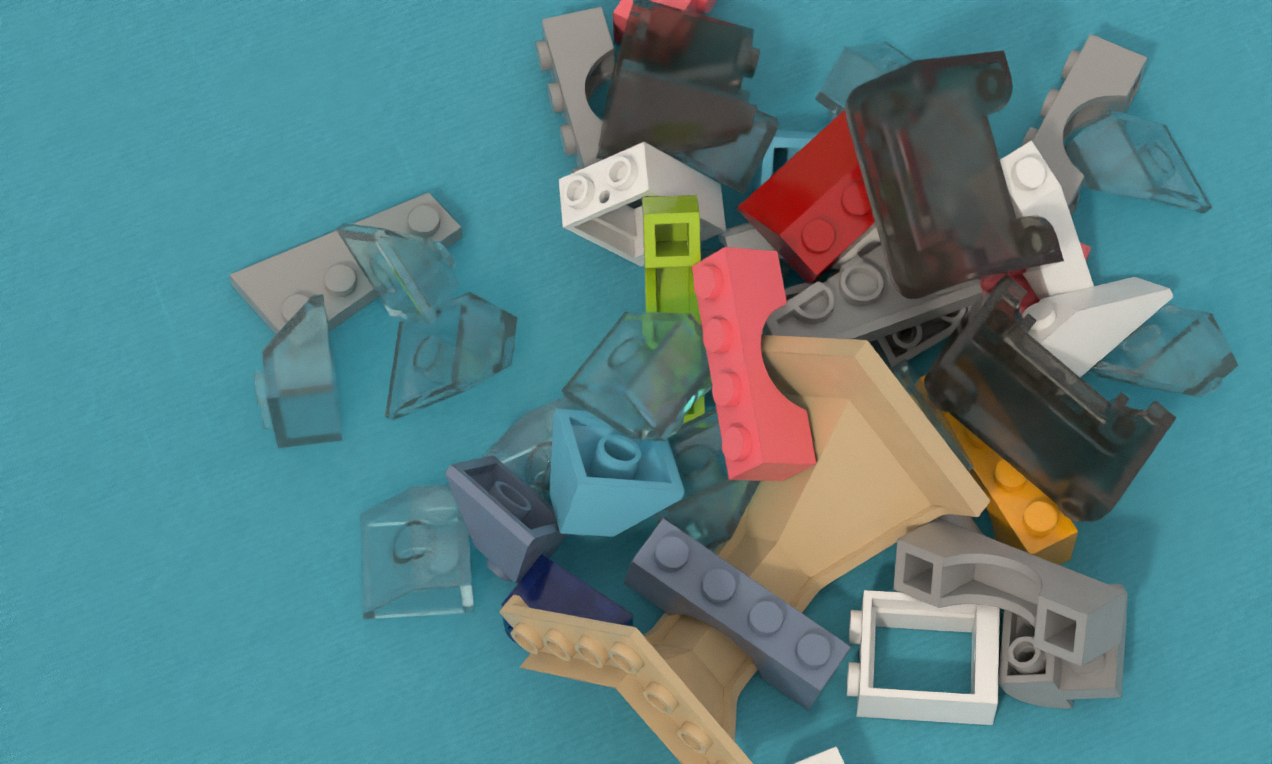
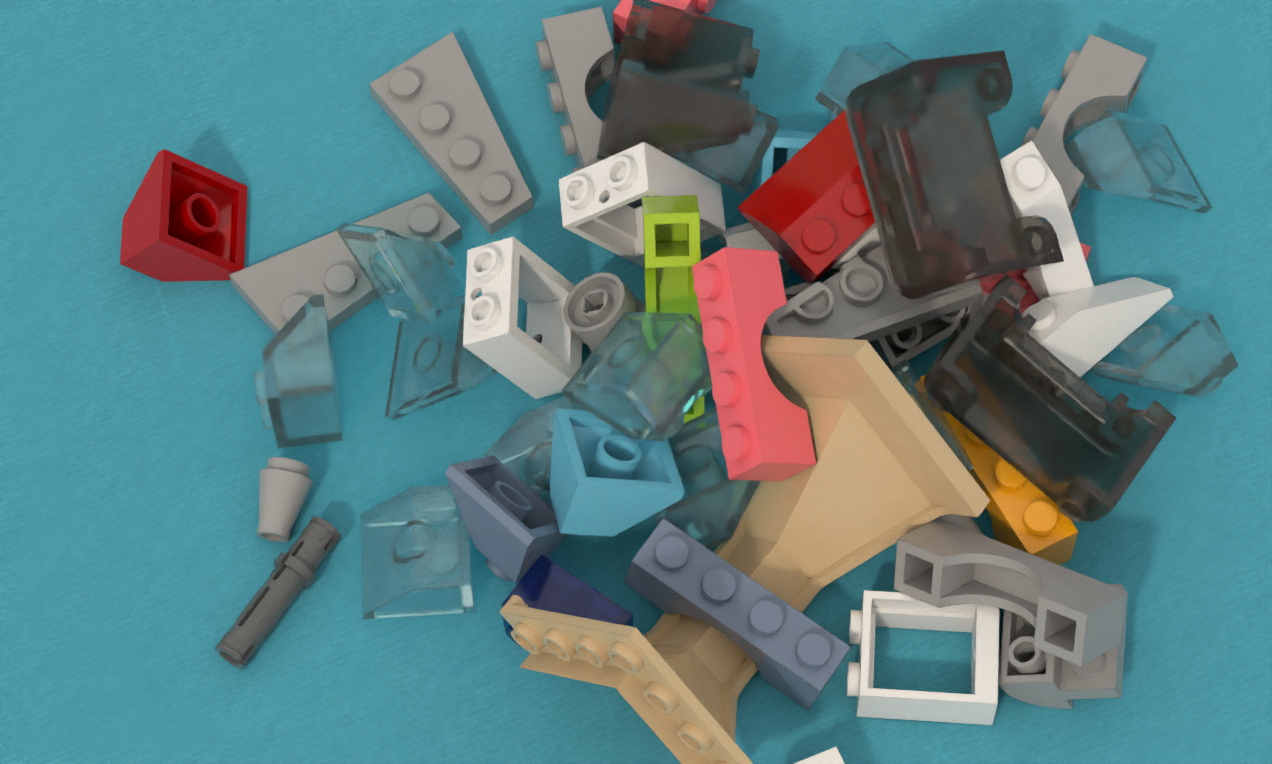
(185, 223): none -> red slope
(281, 496): none -> light grey cone
(292, 574): none -> dark grey pin
(452, 126): none -> light grey wing
(549, 350): none -> white window
(597, 306): none -> light grey wheel

